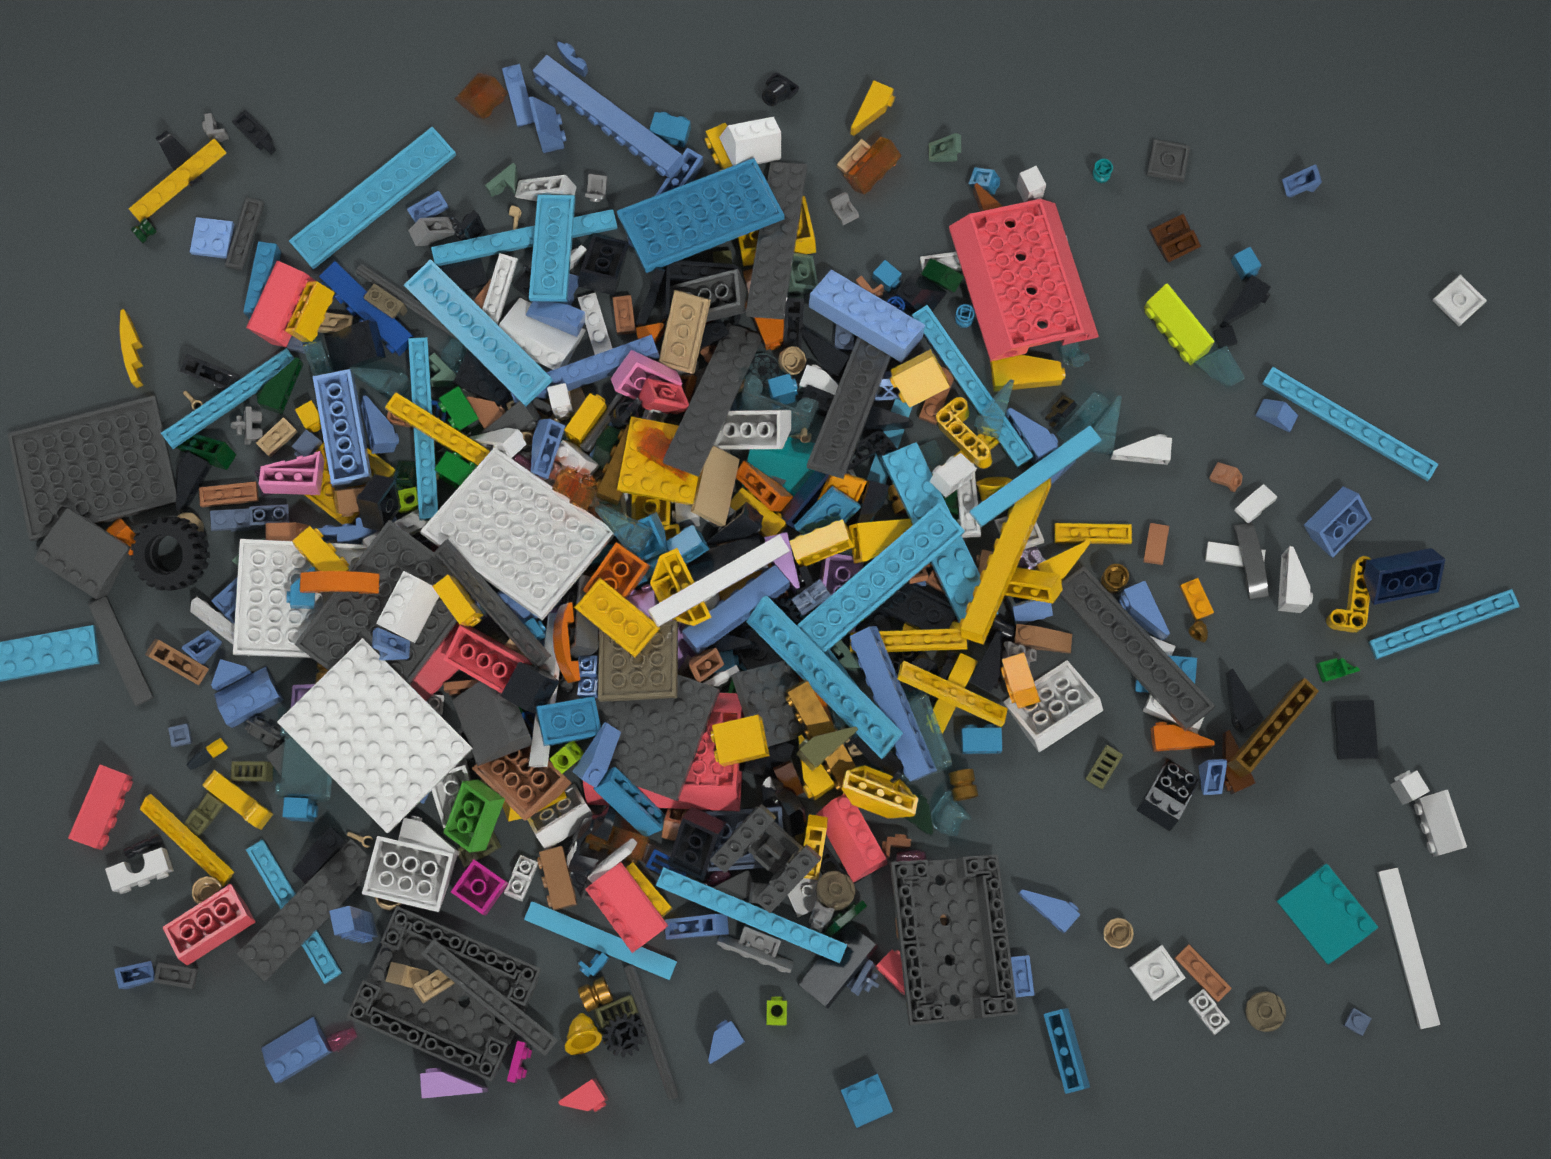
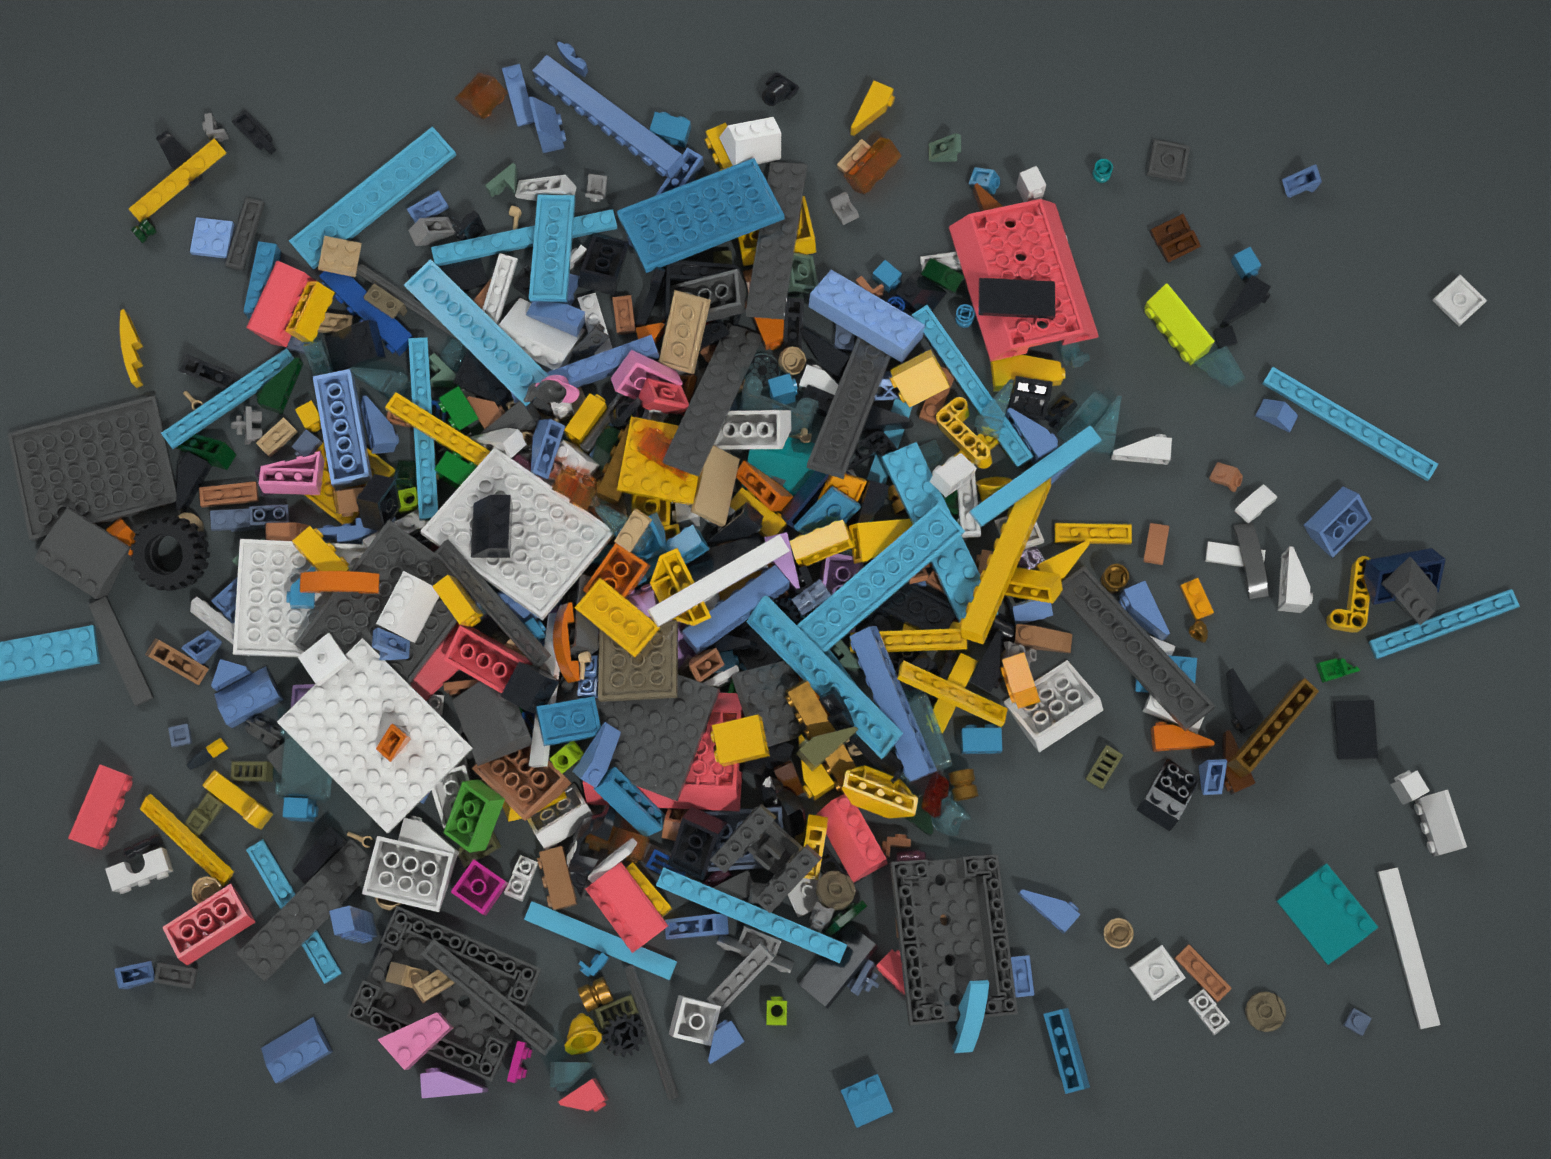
(323, 659): none -> white plate
(339, 256): none -> tan plate
(341, 1039): clear pink cone -> none
(393, 742): none -> orange slope
(416, 1039): none -> bright pink wedge
(492, 527): none -> black slope
(552, 389): none -> dark grey hair
(568, 1074): none -> clear light blue slope
(583, 657): none -> tan hand
(591, 342): none -> dark grey hinge
(633, 530): none -> tan plate
(694, 1020): none -> white slope
(741, 976): none -> light grey plate
(839, 714): none -> black slope
(936, 791): none -> clear red slope
(972, 1014): none -> medium azure slope
(1016, 298): none -> black tile
(1030, 397): none -> black slope
(1412, 591): none -> dark grey slope

